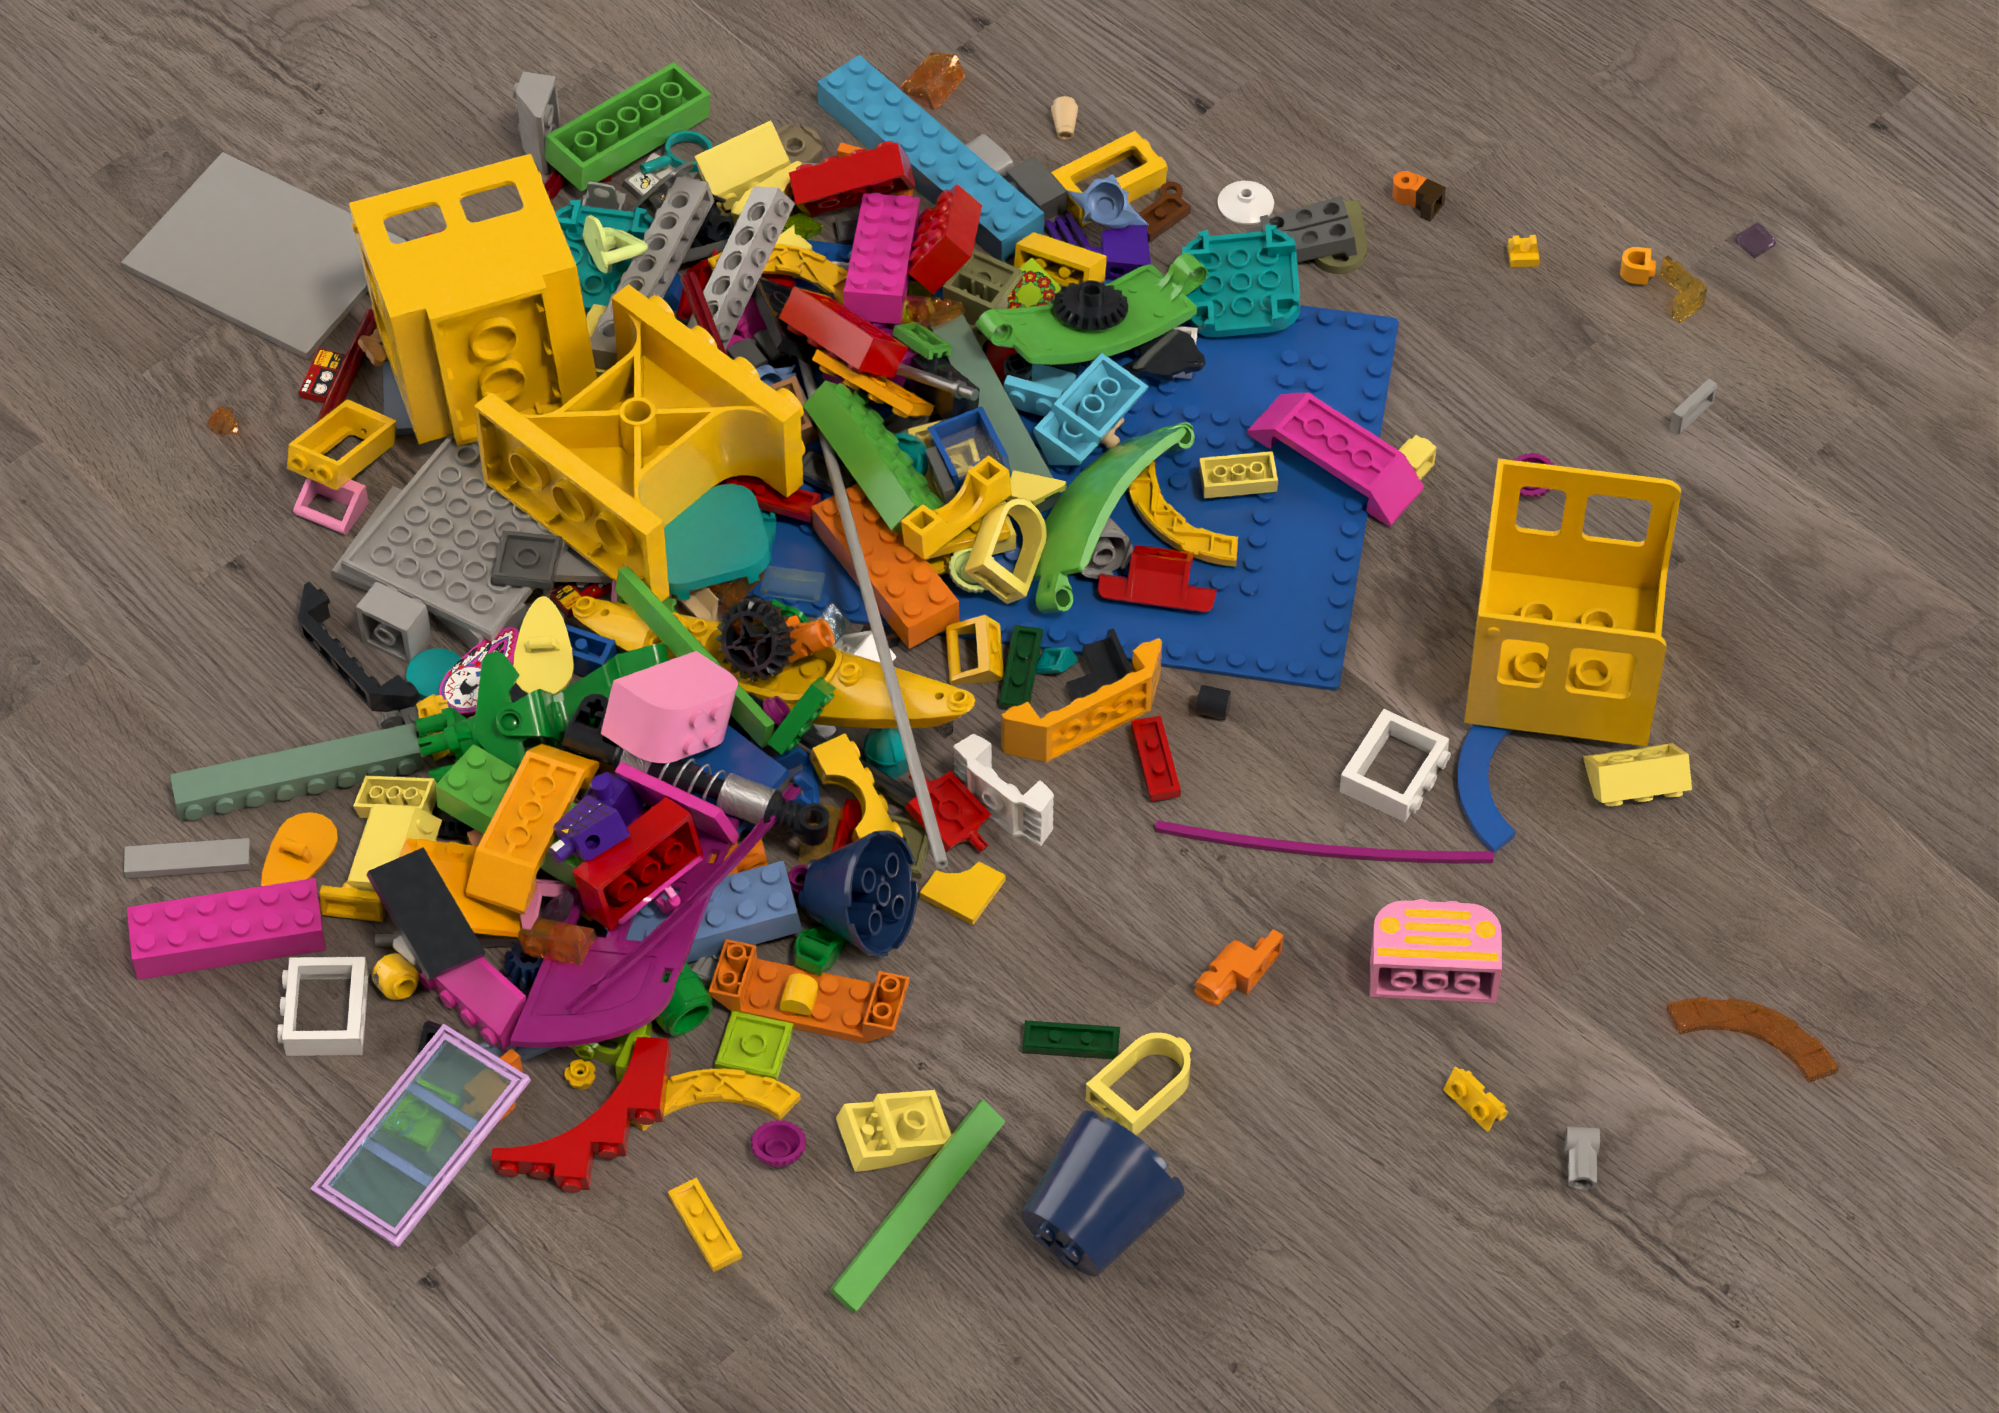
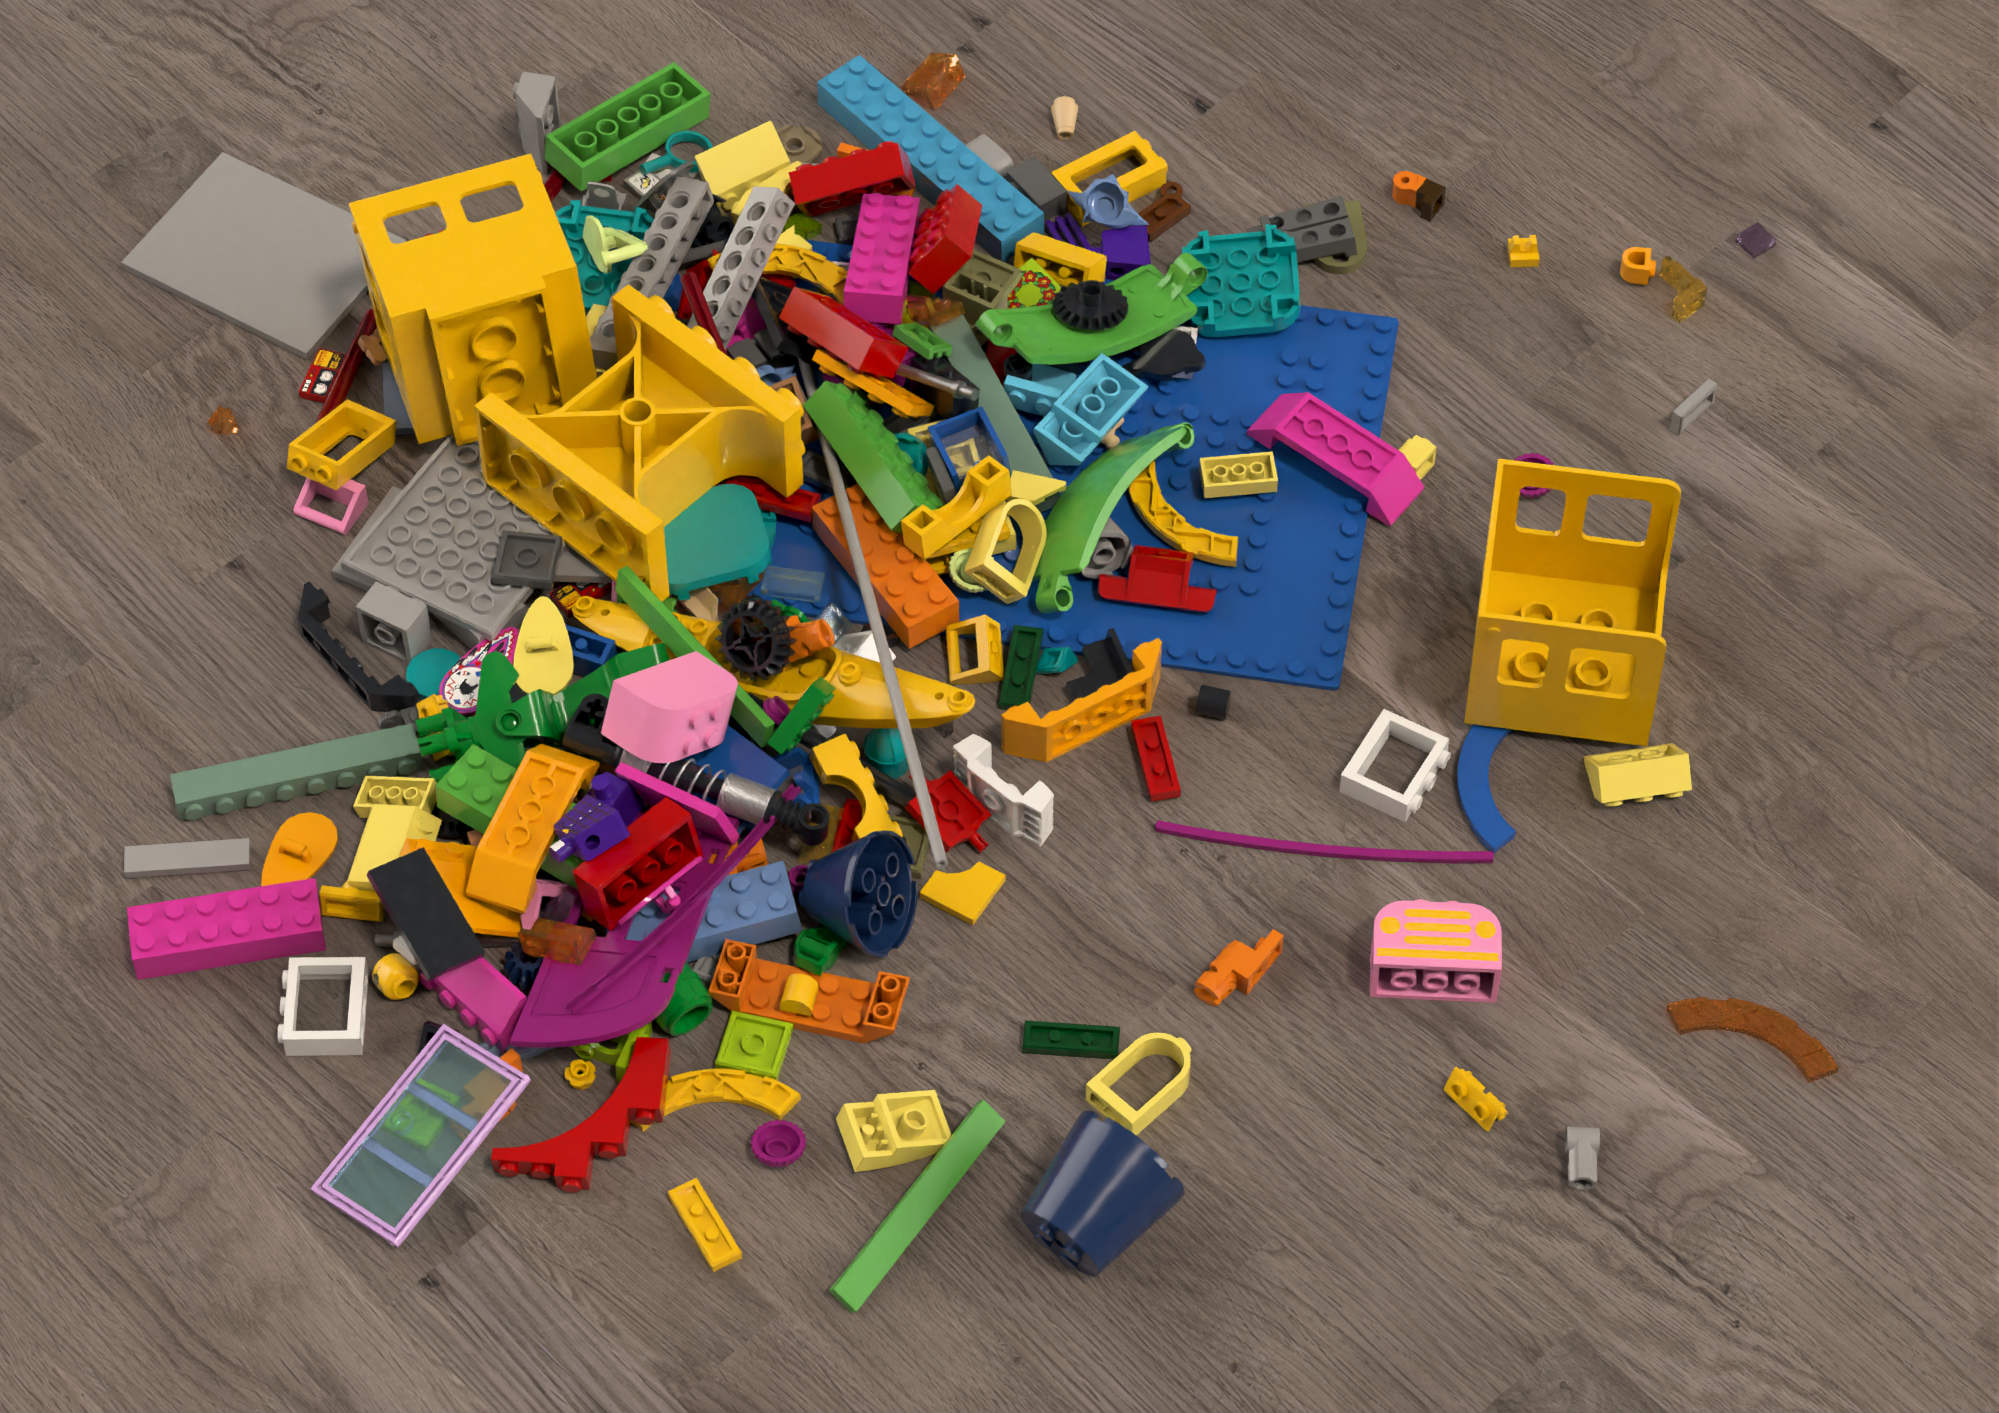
(1245, 202): white dish -> none

